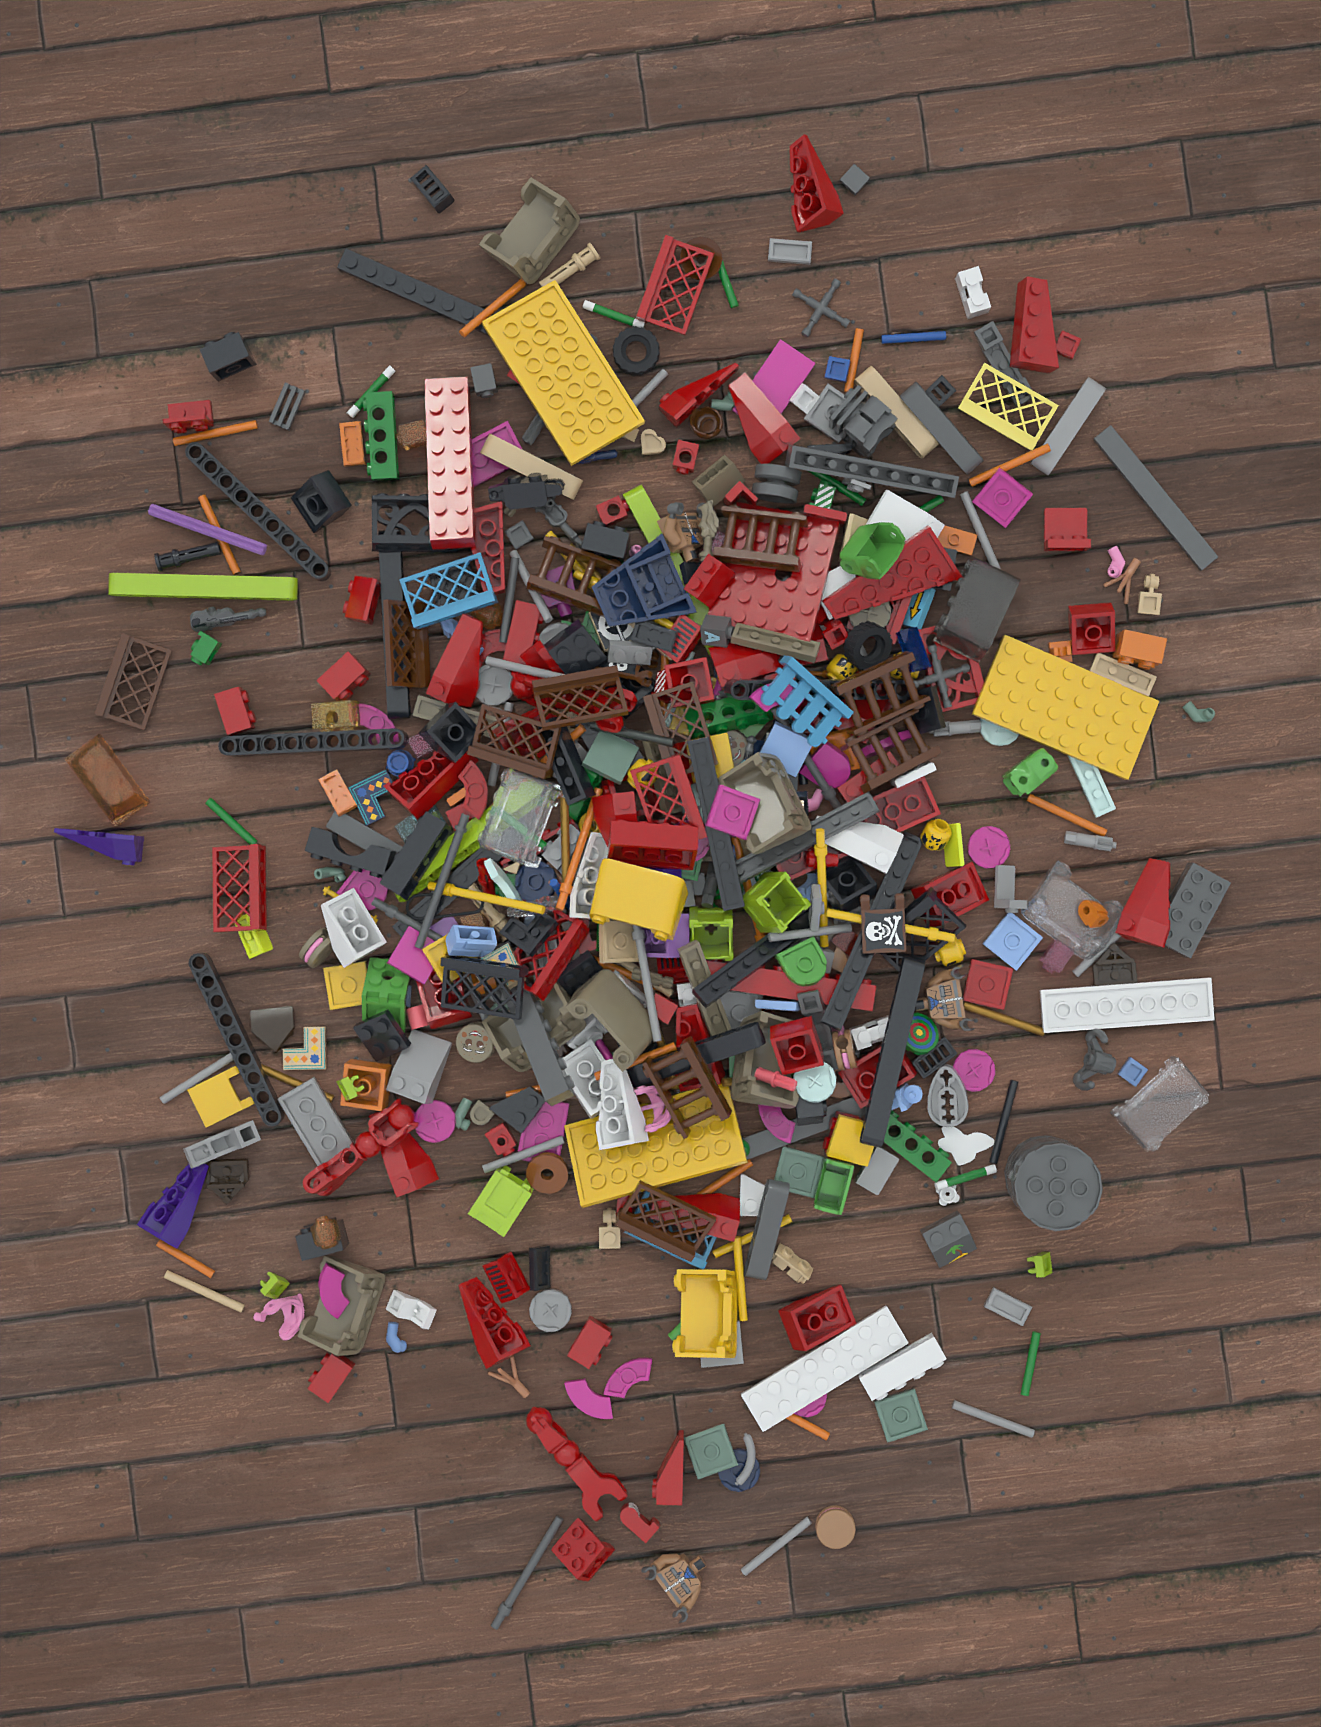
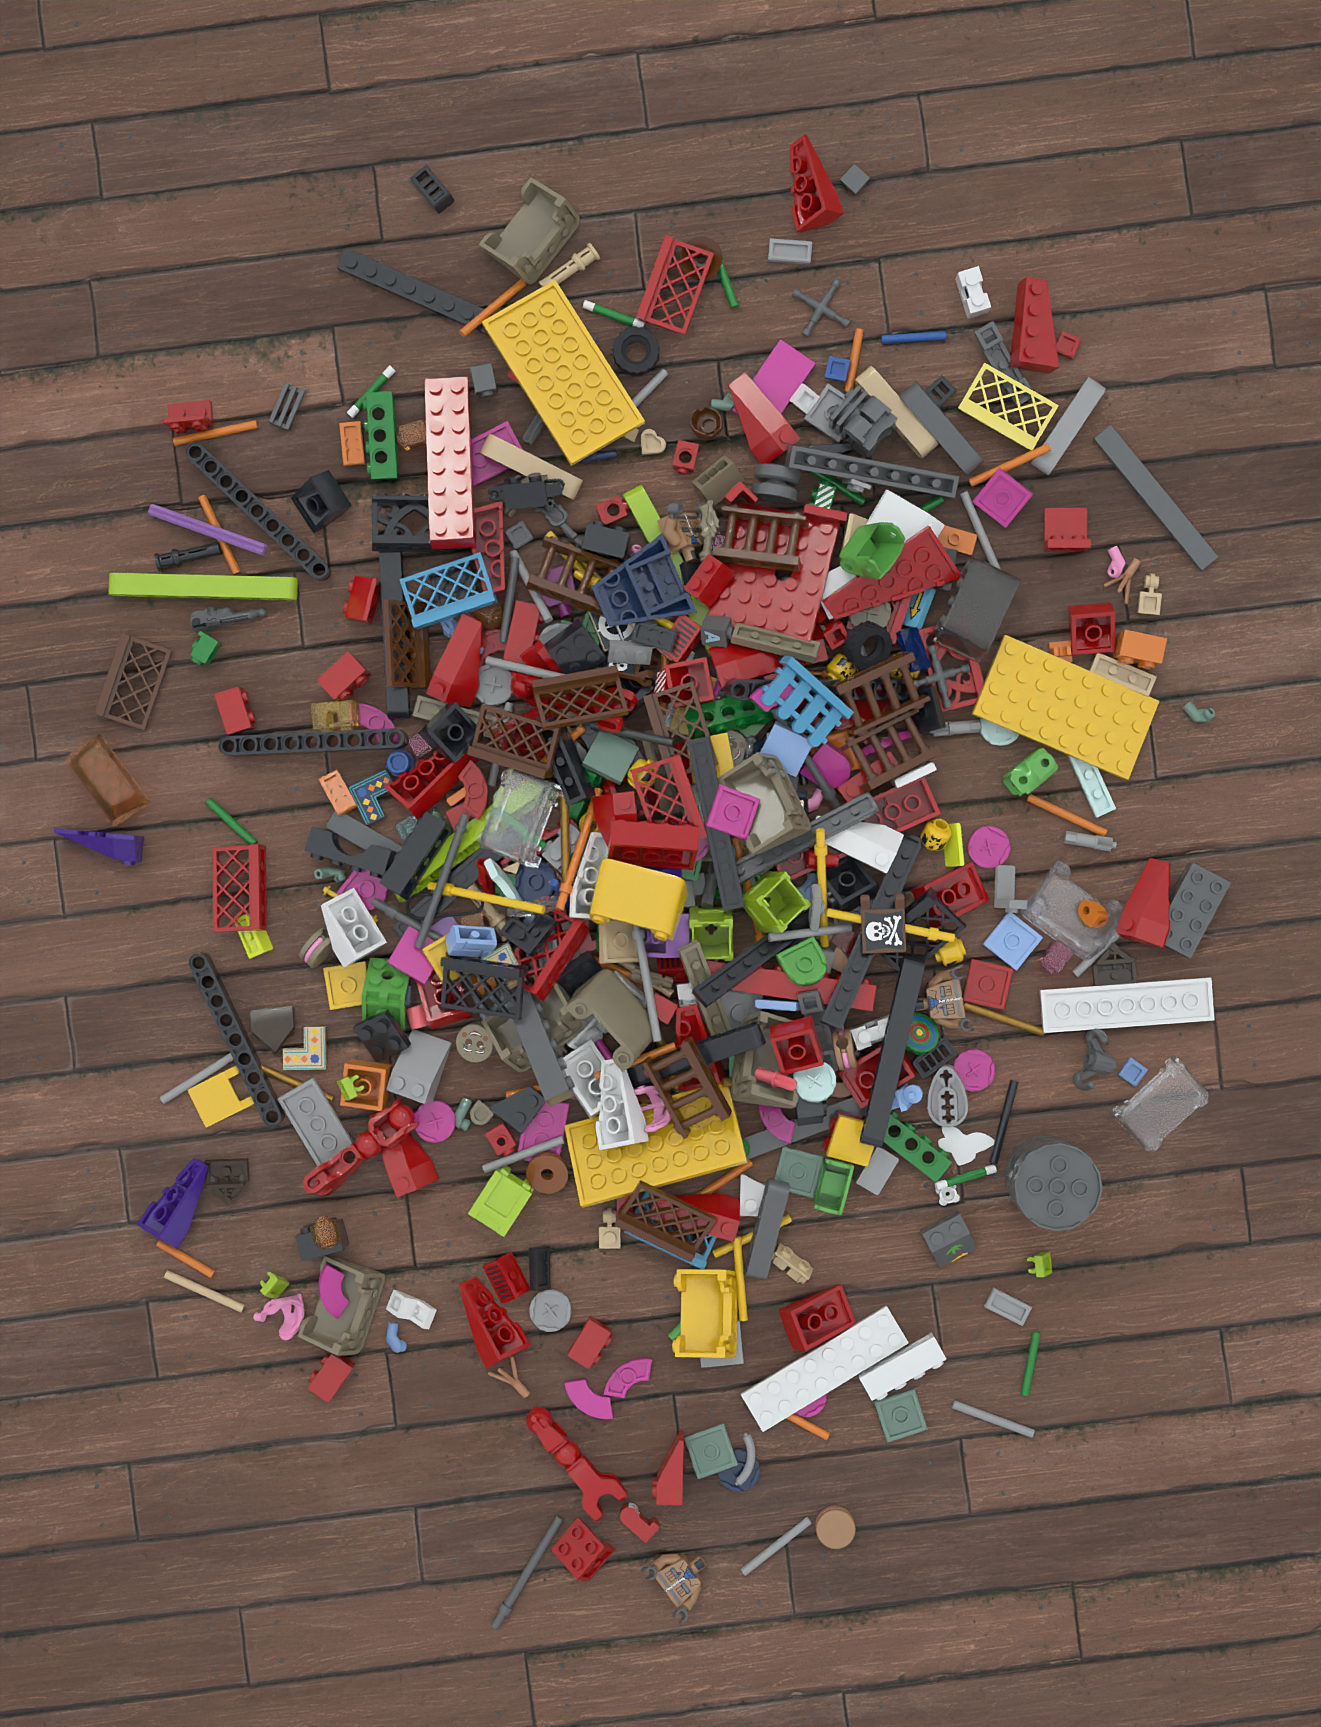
(222, 1143): light grey arch -> none
(227, 356): black brick -> none
(683, 401): red wedge -> none

